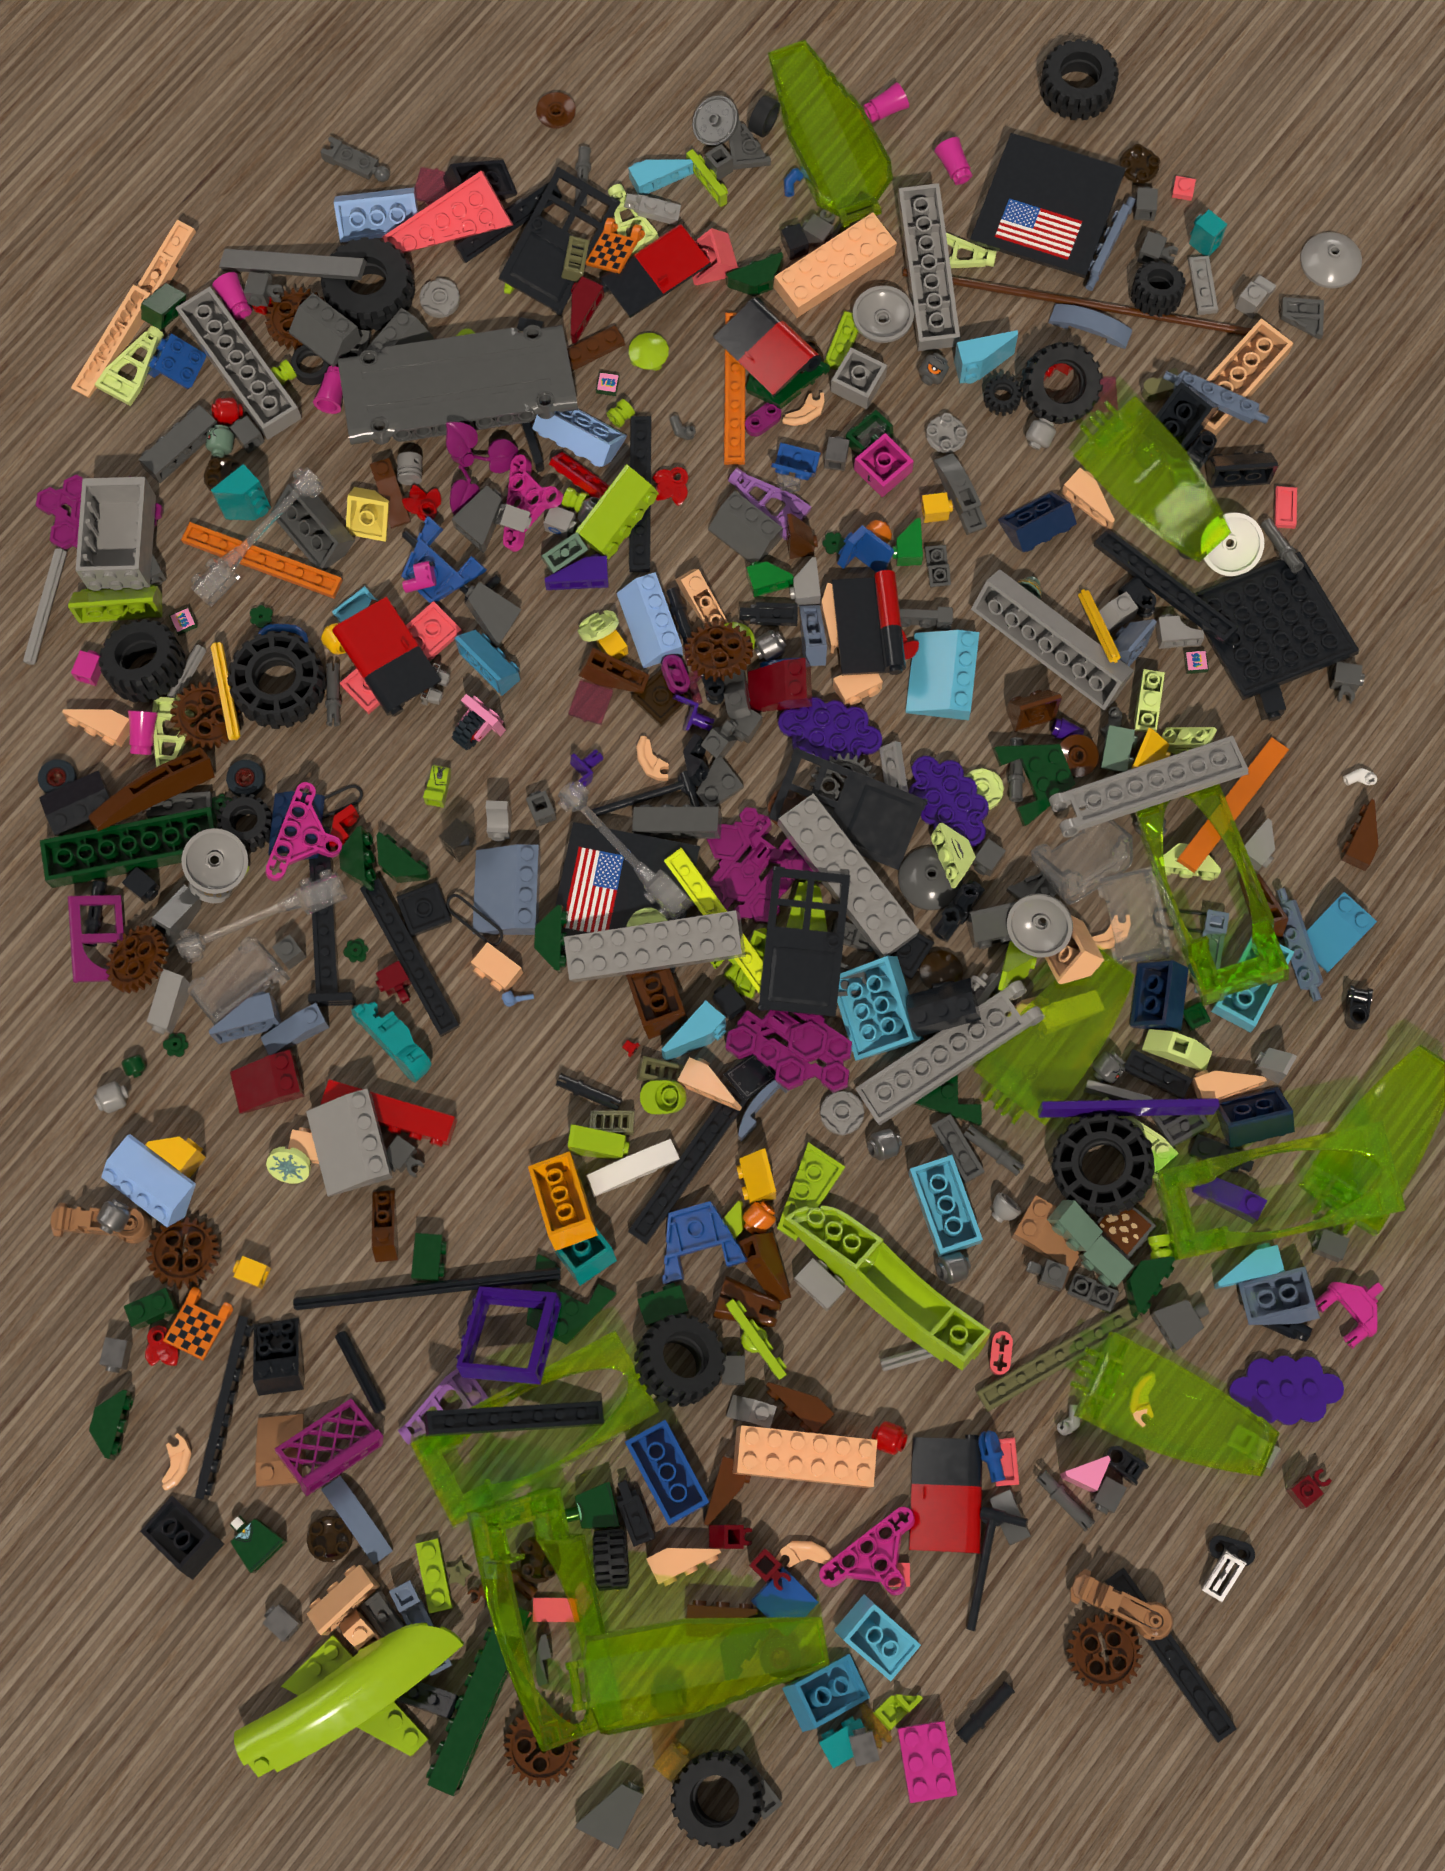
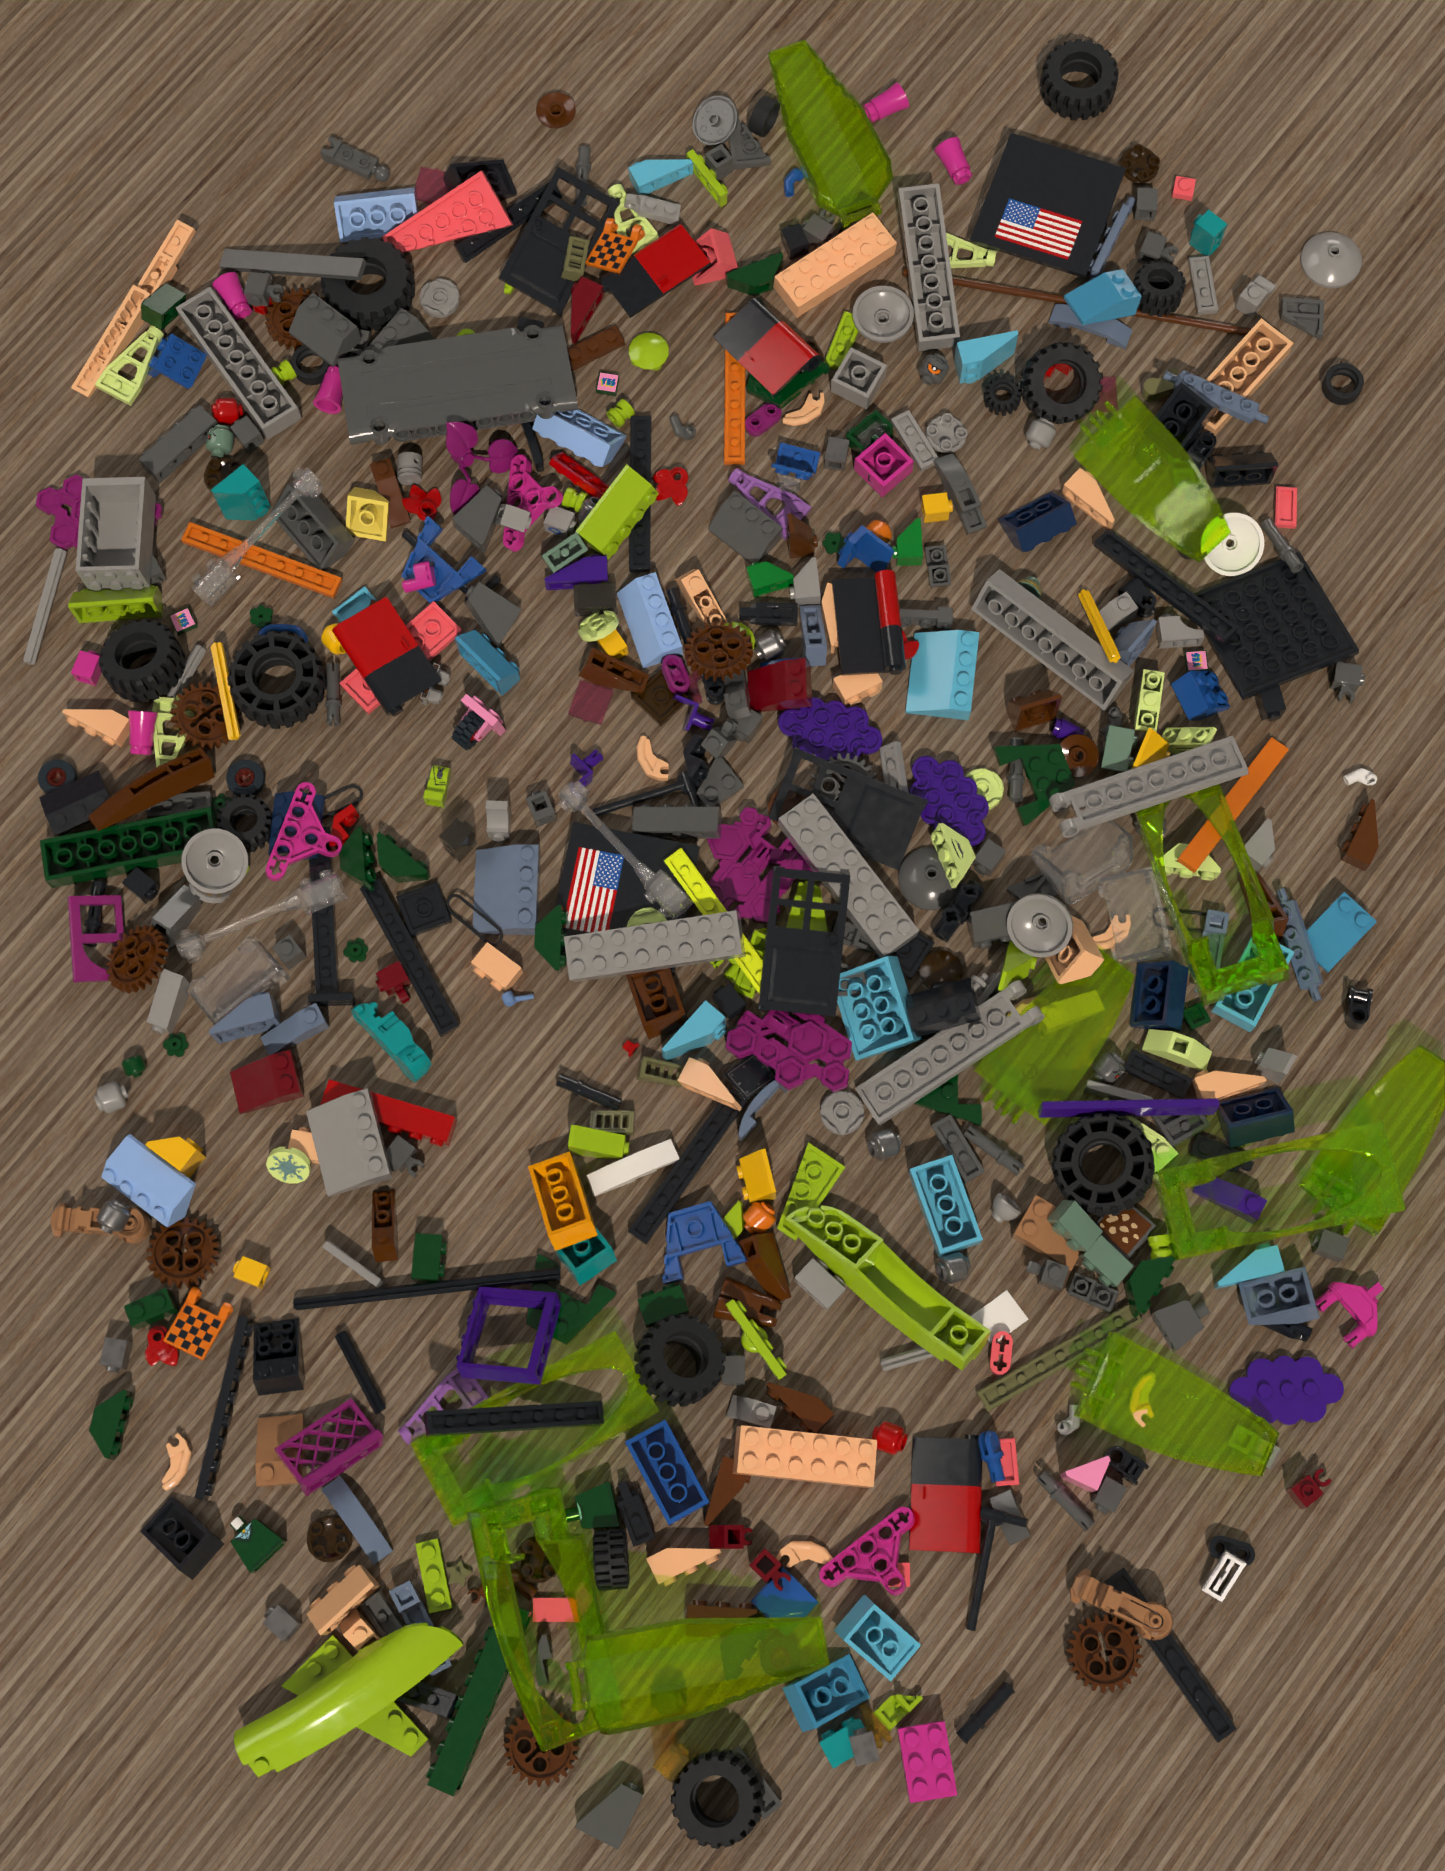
(353, 1264): none -> light grey tile
(594, 598): none -> clear smoke brick
(663, 1097): lime cap -> none
(914, 440): none -> light grey plate
(1001, 1315): none -> white sticker
(1104, 298): none -> dark azure slope
(1200, 694): none -> blue slope
(1346, 370): none -> black tyre

